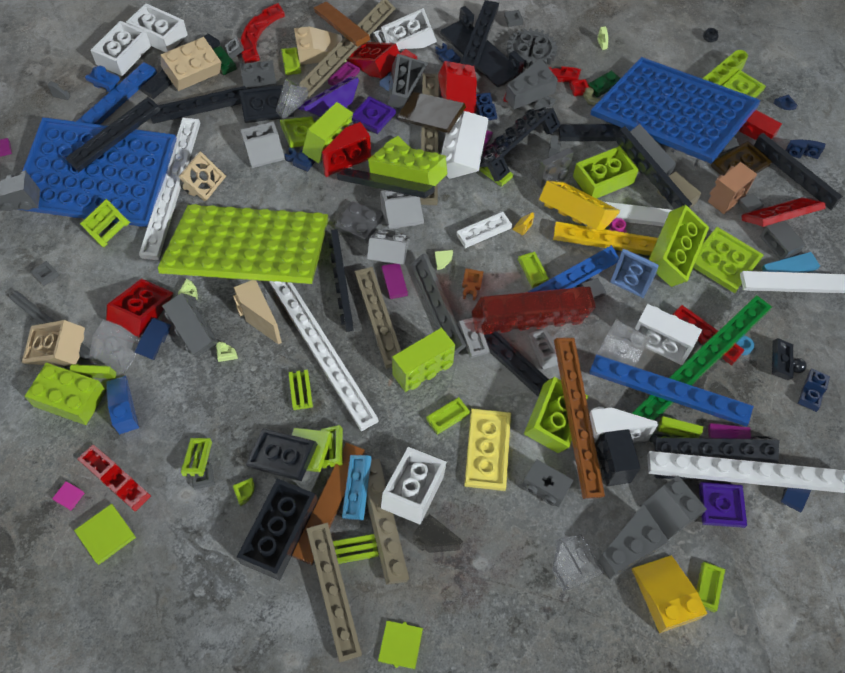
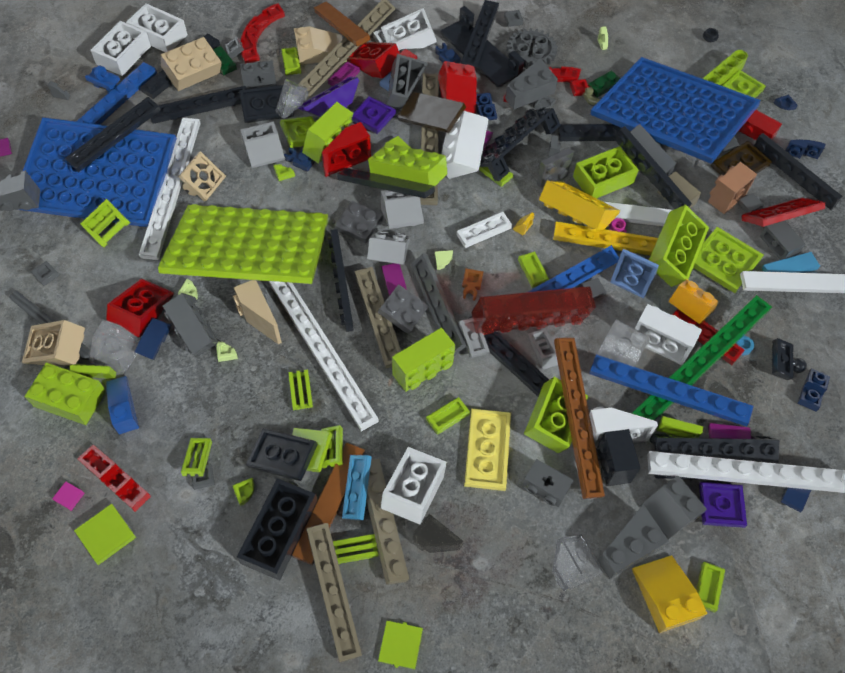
(283, 172): none -> lime tile
(403, 309): none -> flat silver plate
(693, 301): none -> light orange slope

